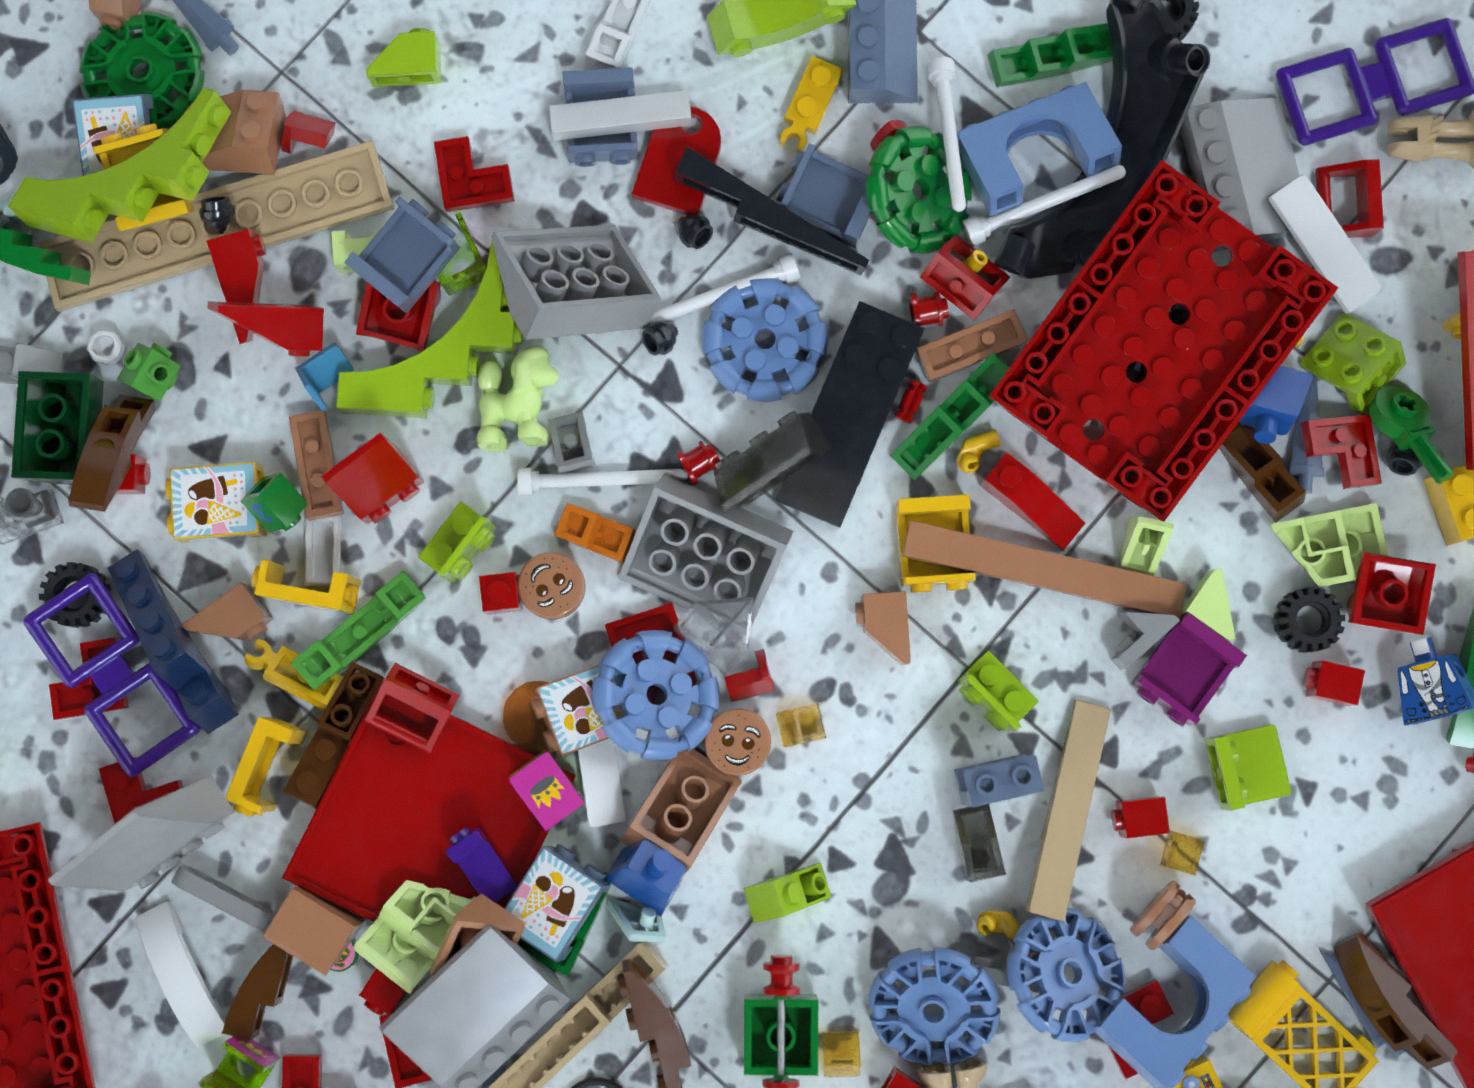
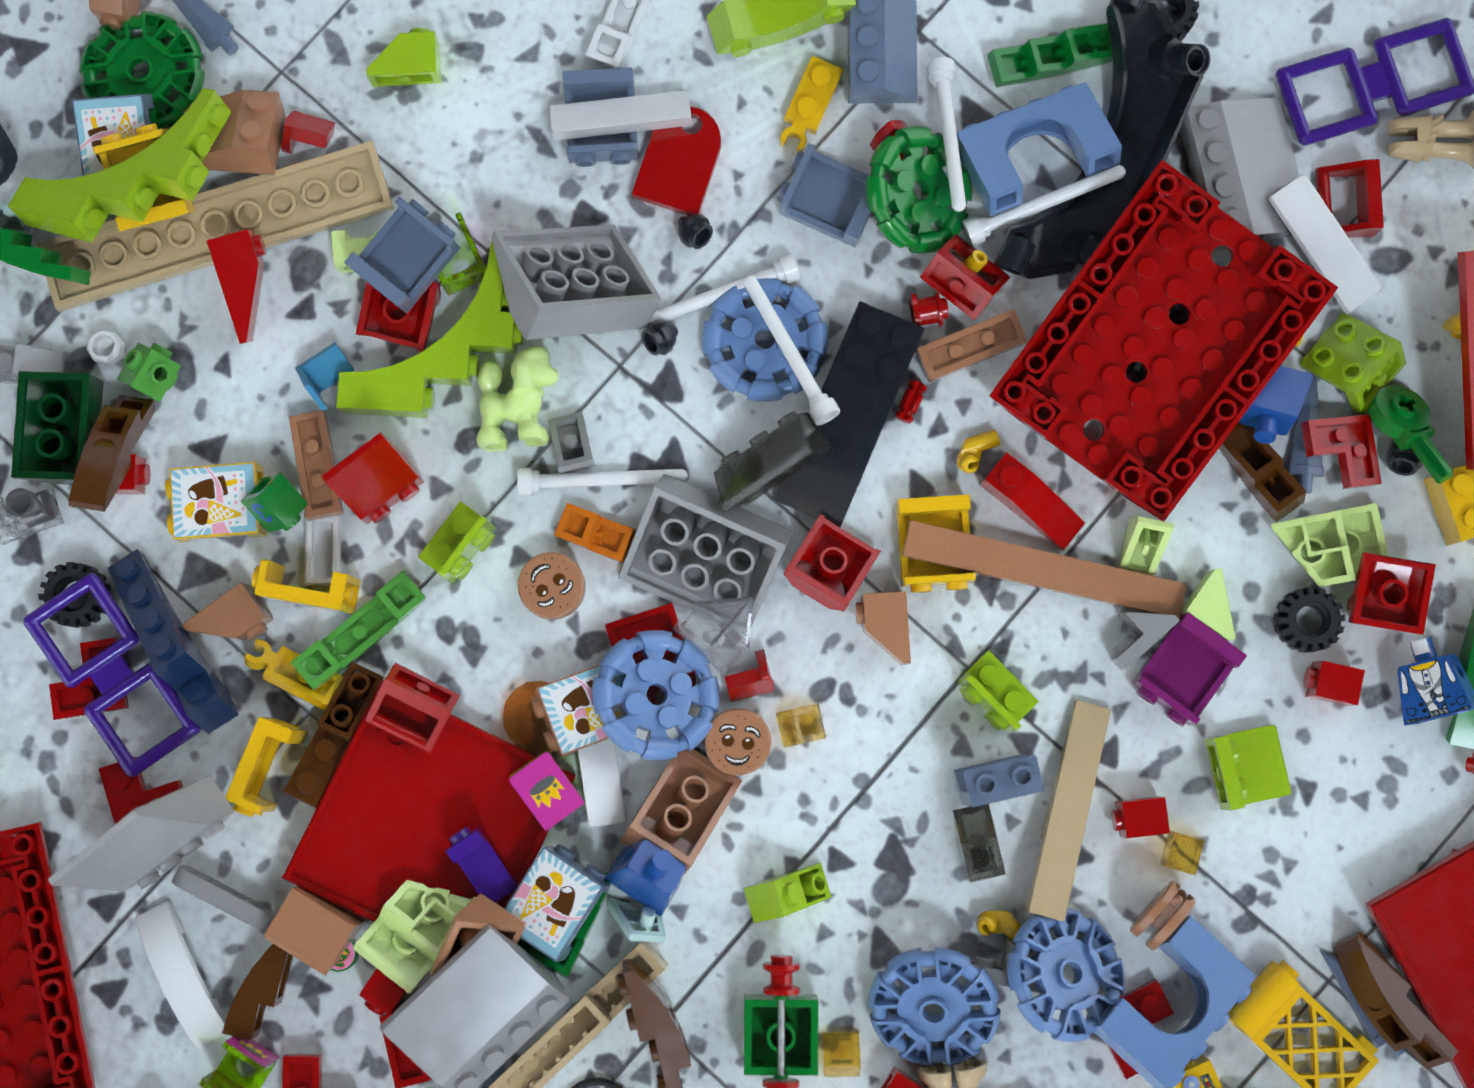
(217, 212): black plate -> none
(284, 325): red slope -> none
(464, 185): red plate -> none
(500, 593): red brick -> none
(699, 461): red brick -> none
(763, 213): black slope -> none
(821, 406): none -> white piece
(830, 565): none -> red slope
(950, 418): green slope -> none

